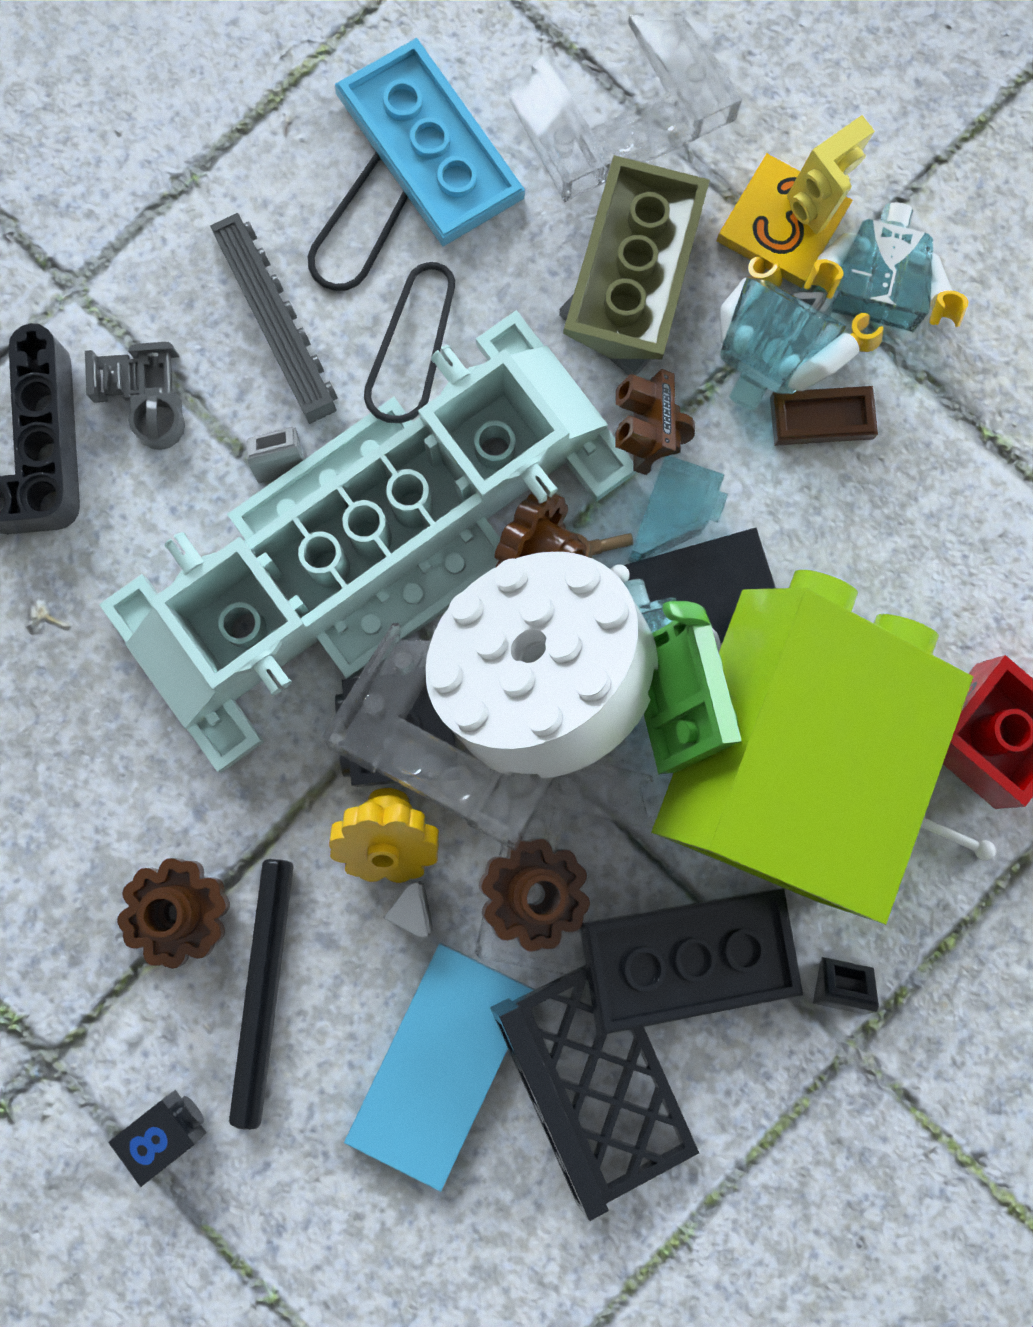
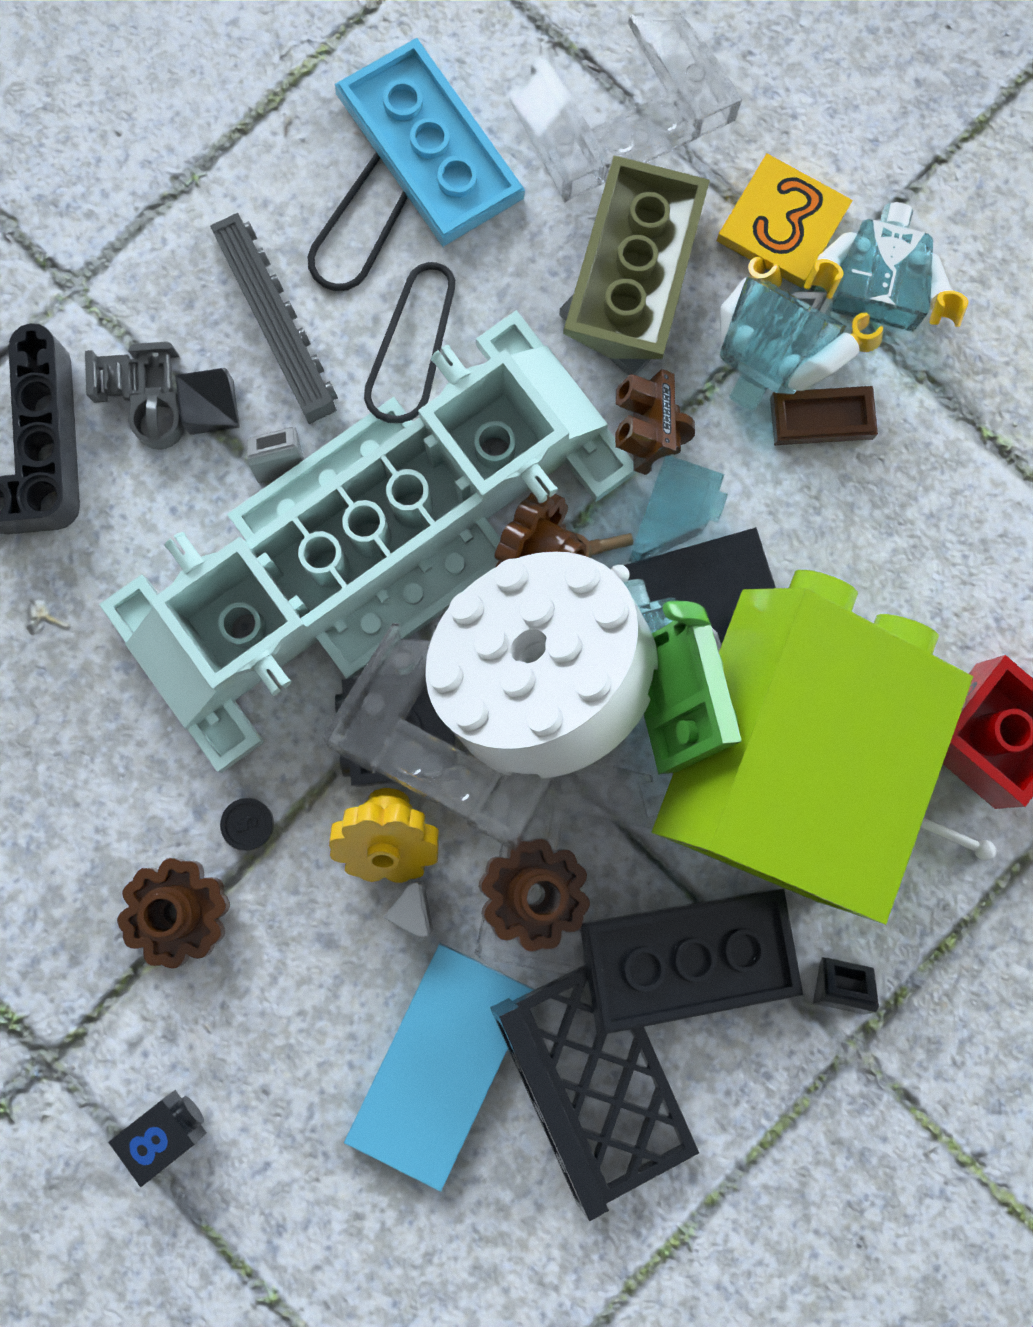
(207, 401): none -> black slope
(247, 824): none -> black piece
(261, 994): black axle -> none
(825, 176): light yellow bracket -> none

